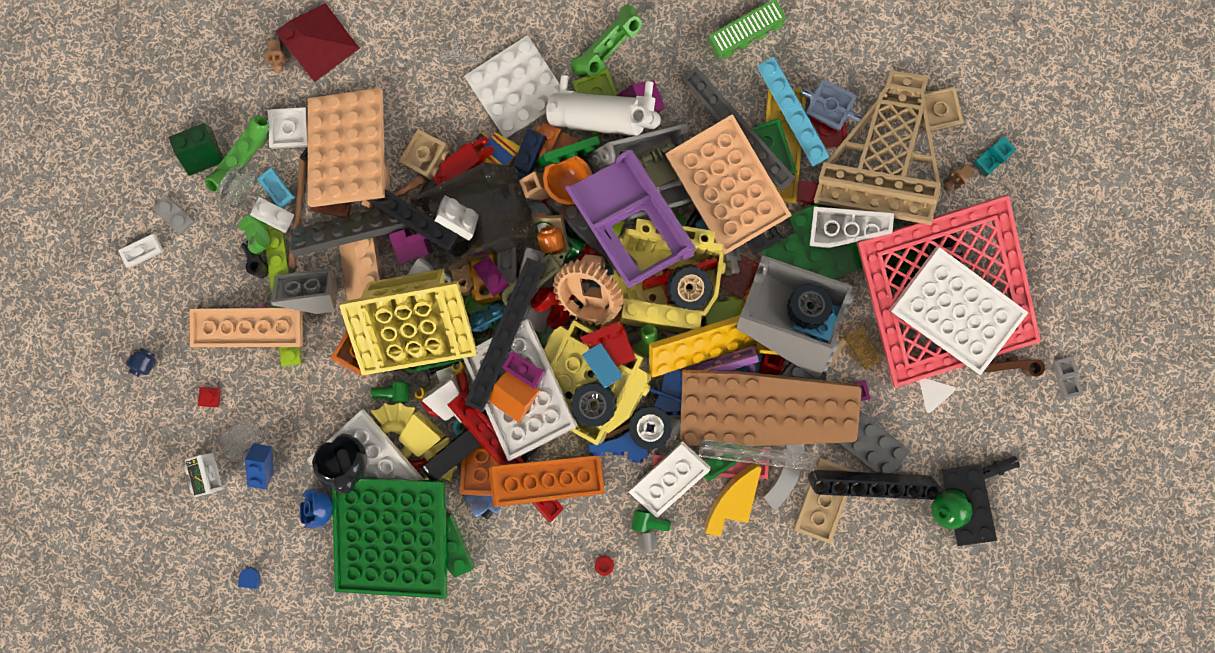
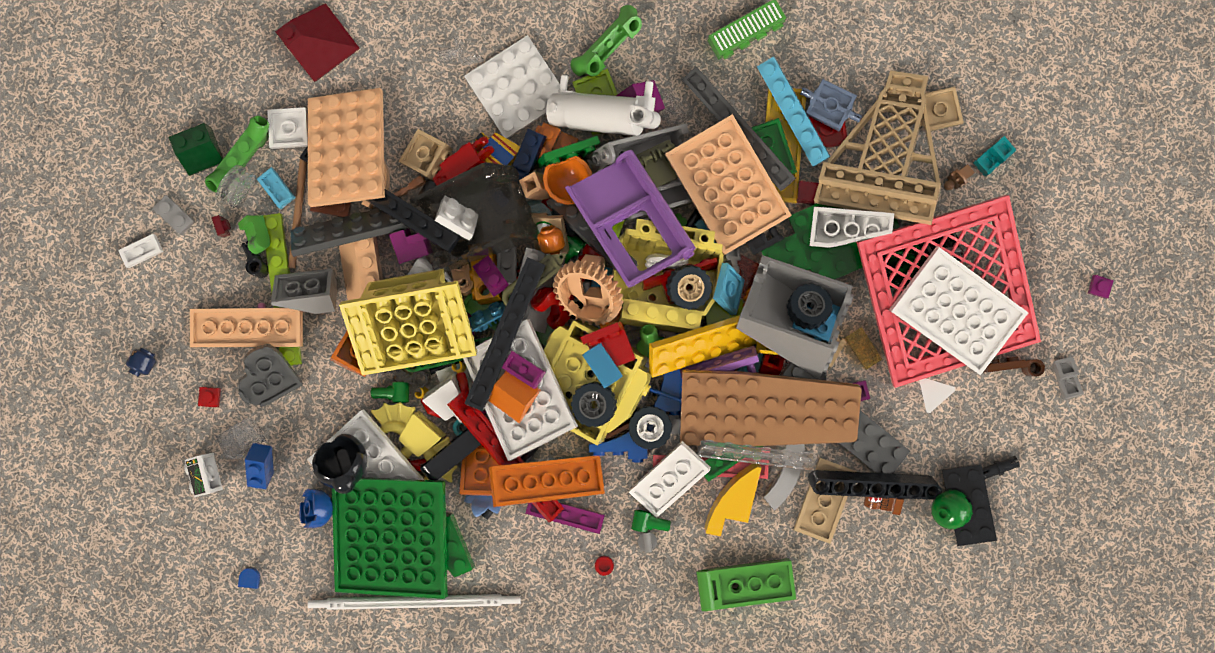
(221, 226): none -> dark red plate
(266, 376): none -> dark grey plate
(272, 214): white plate -> none
(275, 56): medium nougat piece -> none
(413, 602): none -> white axle
(574, 517): none -> magenta plate
(655, 258): none -> white arm
(728, 289): none -> medium azure tile
(756, 582): none -> bright green hinge
(887, 504): none -> dark orange leg
(1100, 286): none -> magenta plate

